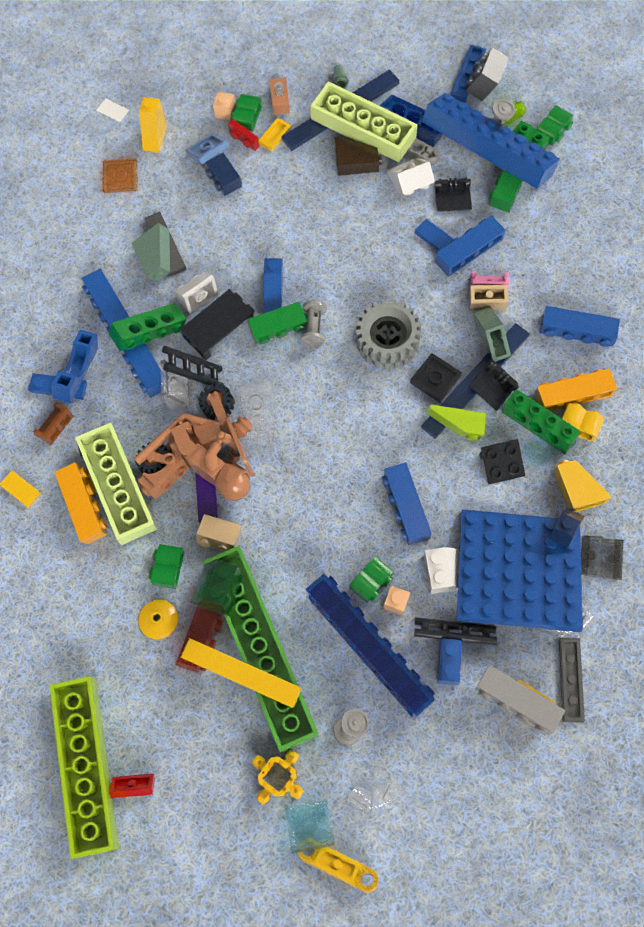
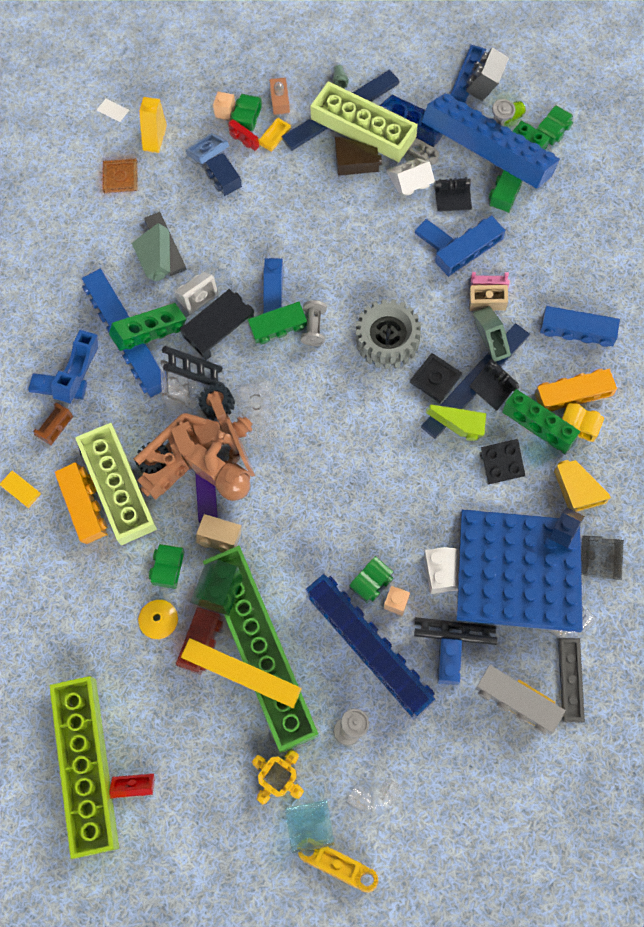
(407, 504): blue brick -> none

